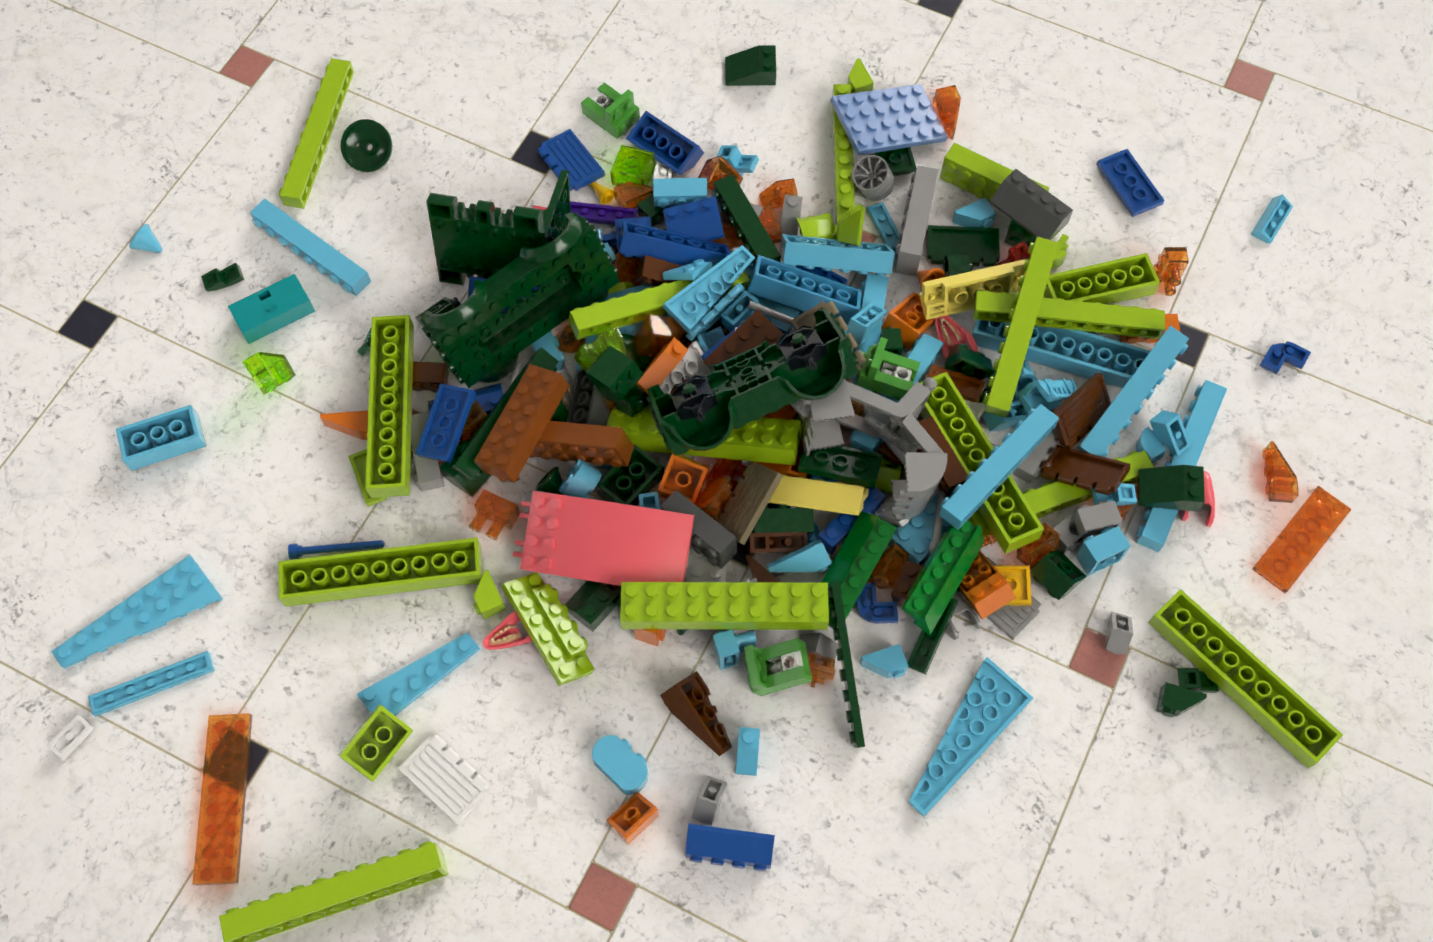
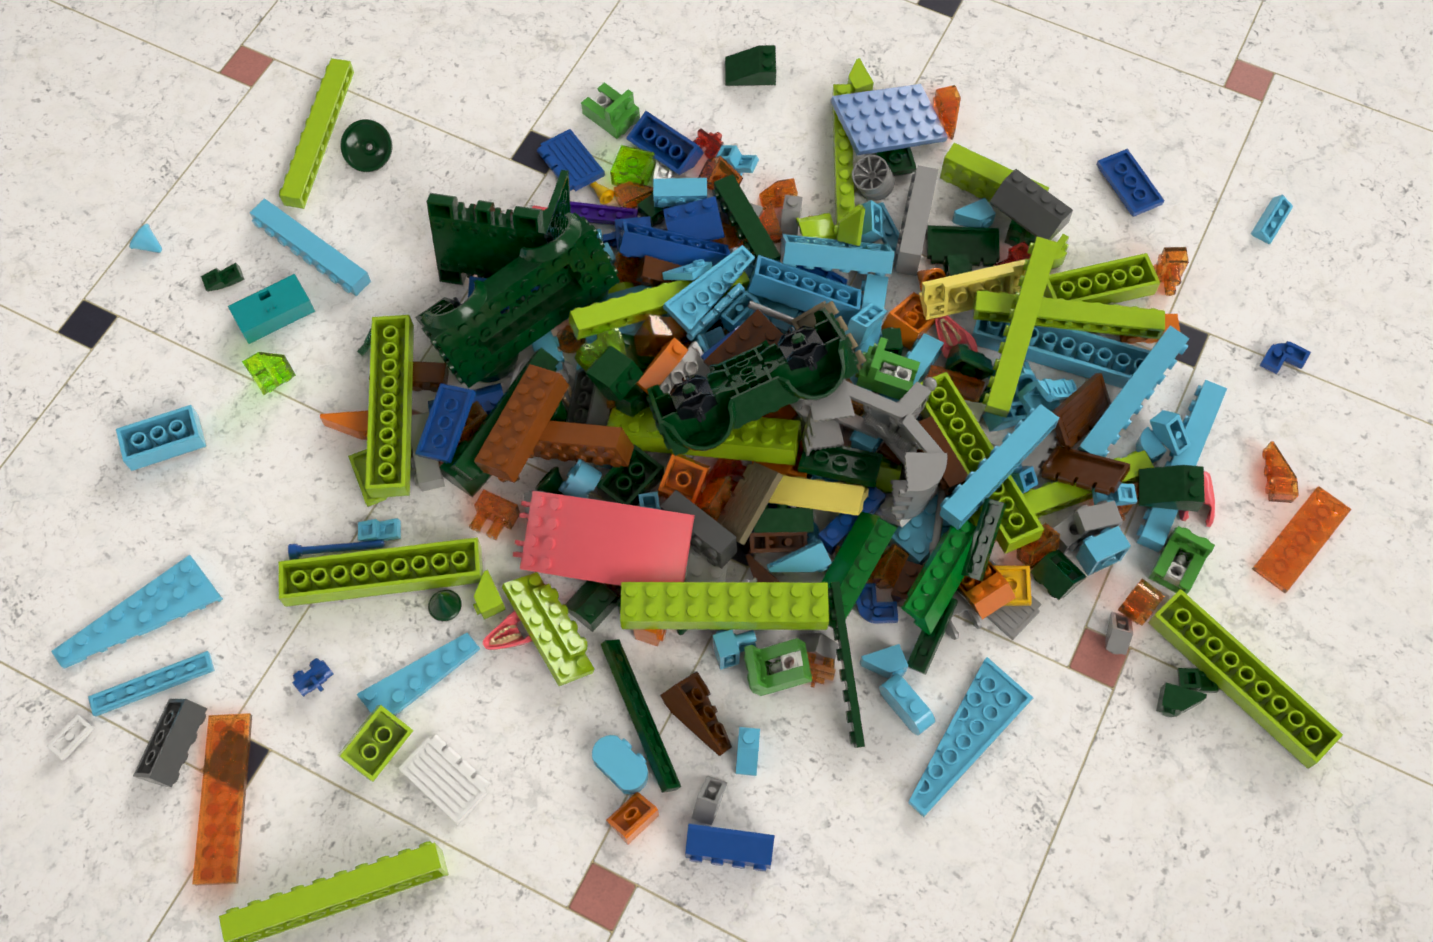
(171, 742): none -> dark grey slope
(312, 678): none -> blue hips
(374, 530): none -> medium azure slope
(444, 605): none -> dark green hat
(640, 716): none -> dark green plate
(710, 141): none -> clear red hips
(872, 222): none -> medium azure brick
(907, 704): none -> medium azure brick
(983, 539): none -> dark green plate
(1025, 477): none -> dark azure brick
(1140, 601): none -> clear orange brick
(1186, 547): none -> bright green brick

